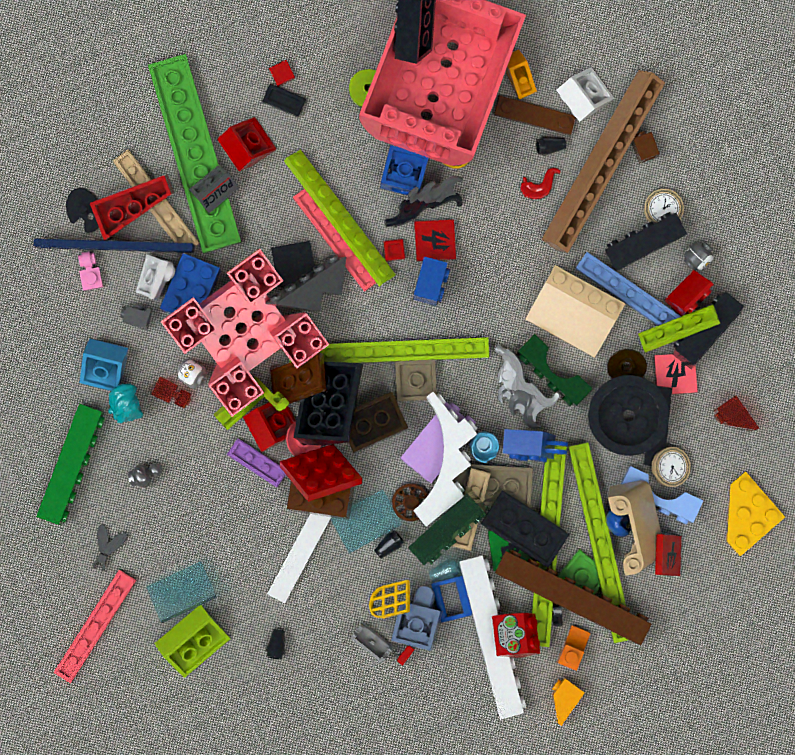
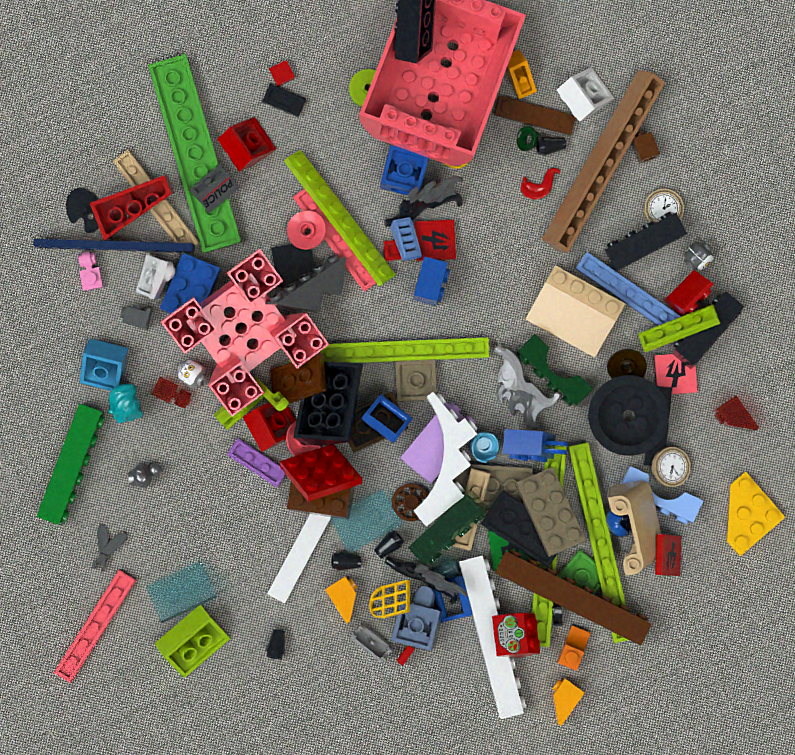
(300, 223): none -> coral dish
(343, 597): none -> light orange slope
(345, 561): none -> black cone
(379, 427): none -> blue tile
(402, 227): none -> medium blue slope
(432, 579): none -> piece
(522, 136): none -> dark green piece
(550, 512): none -> dark tan plate

